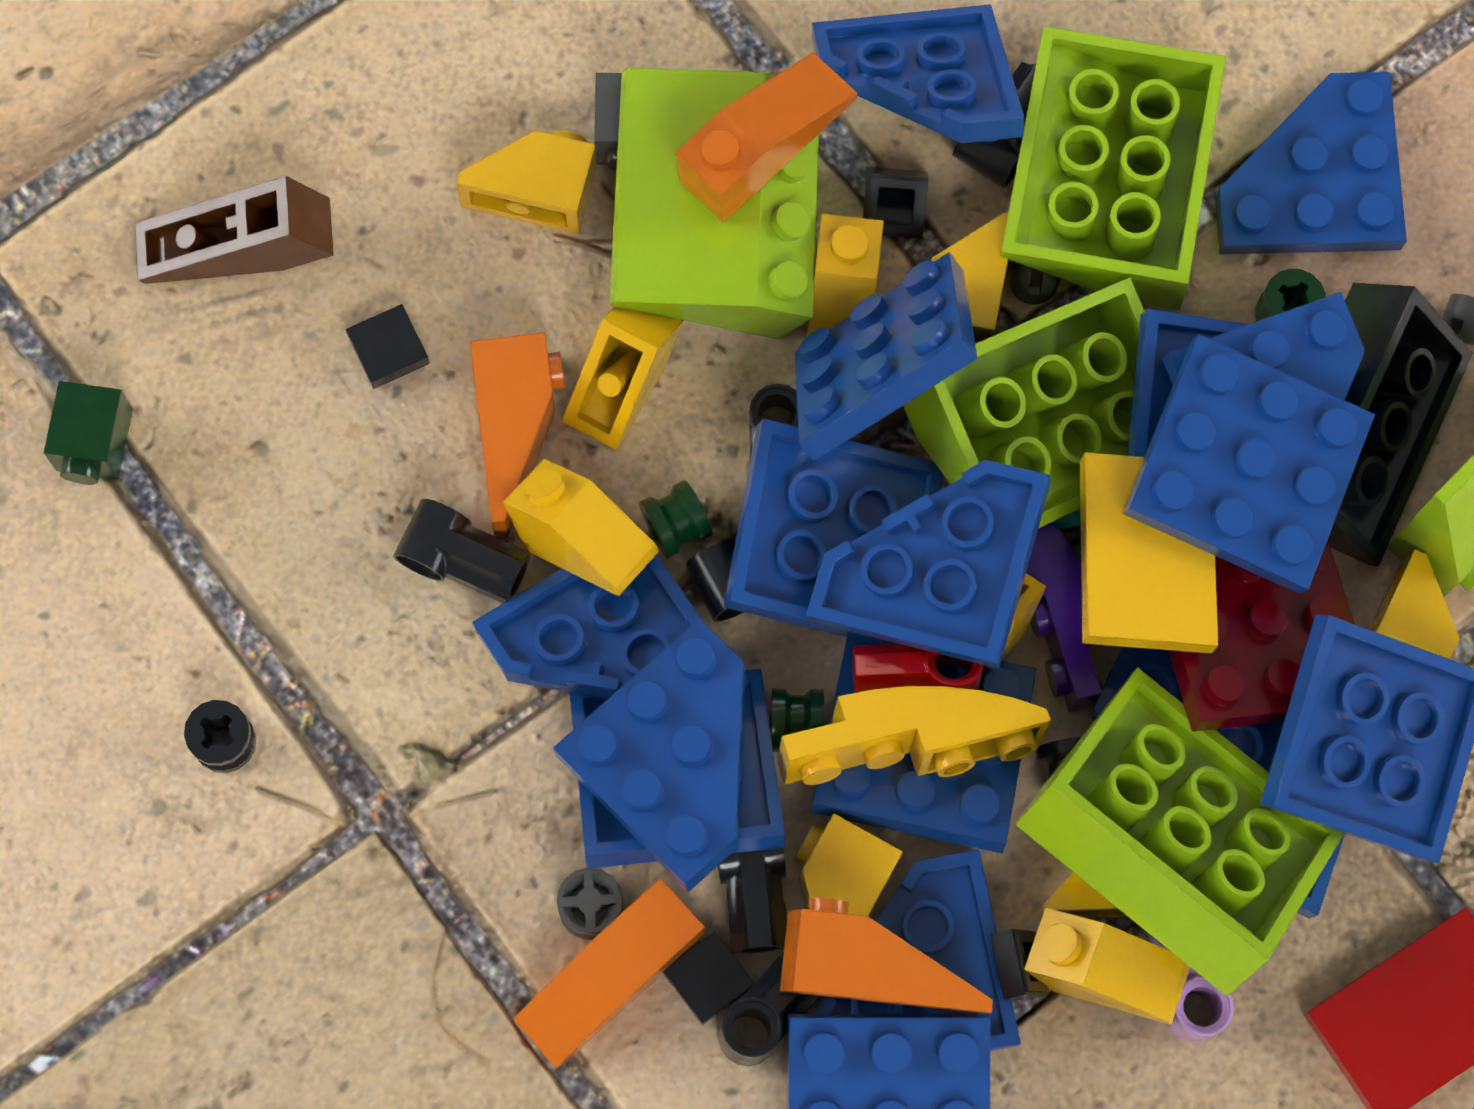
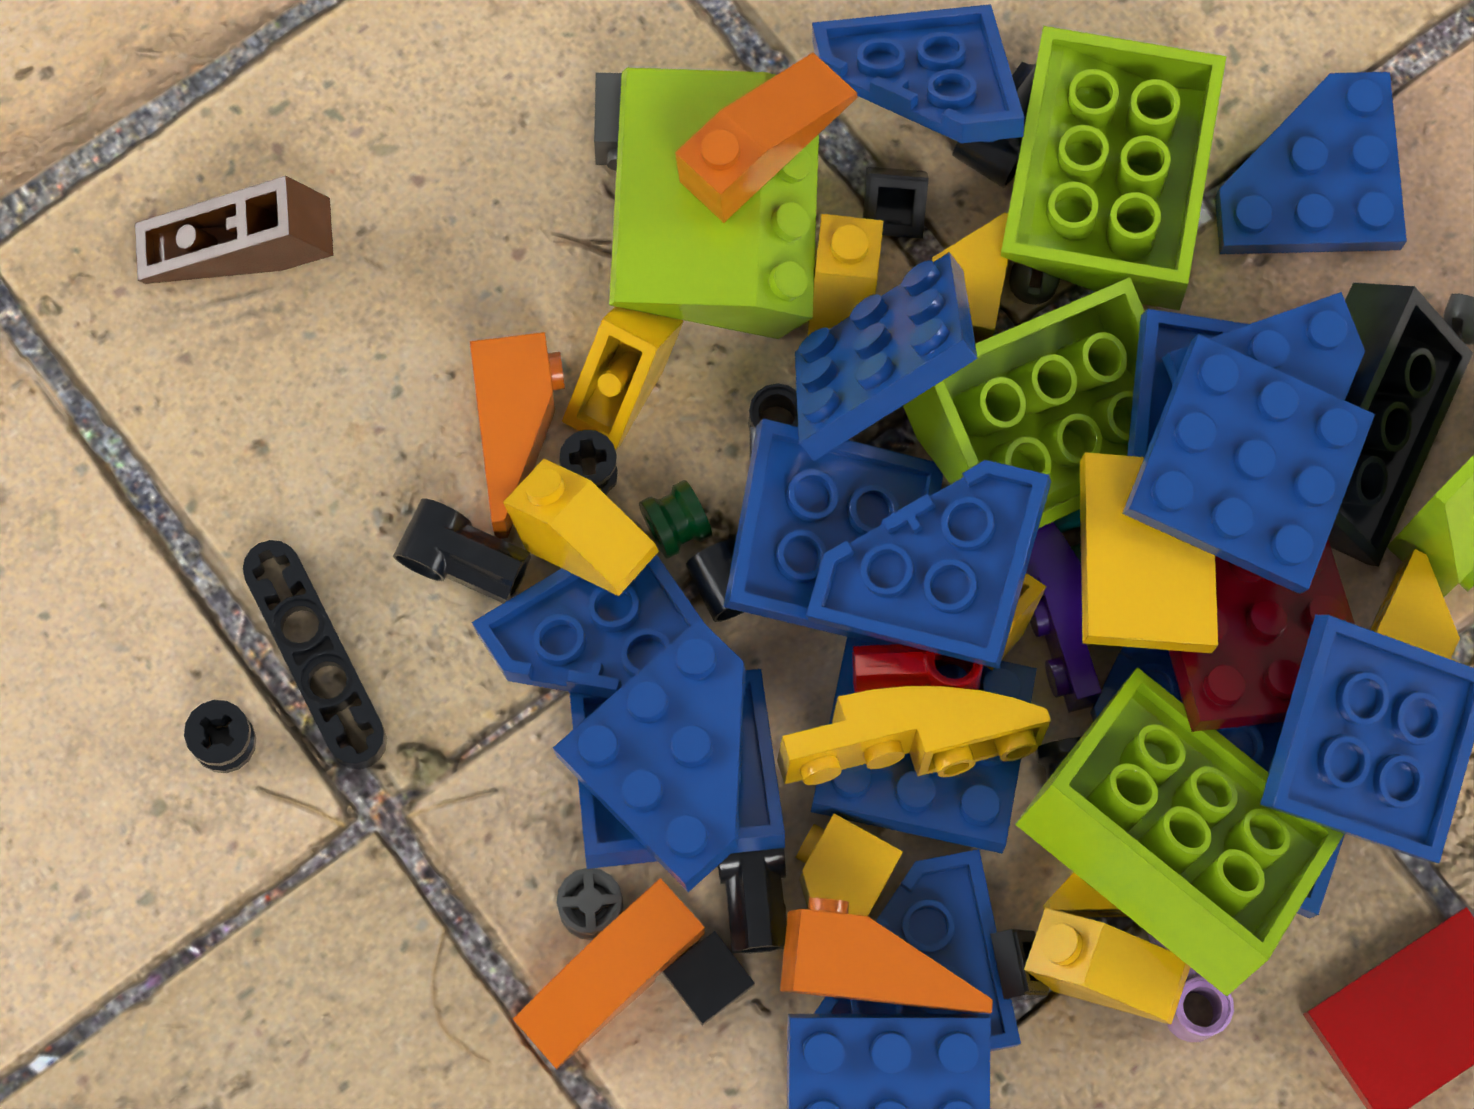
(88, 432): dark green brick -> none
(310, 656): none -> black beam
(387, 346): black tile -> none
(534, 180): yellow slope -> none
(591, 445): none -> black bush
(770, 1007): black piece -> none
(794, 713): dark green wheel -> none
(1289, 282): dark green wheel -> none

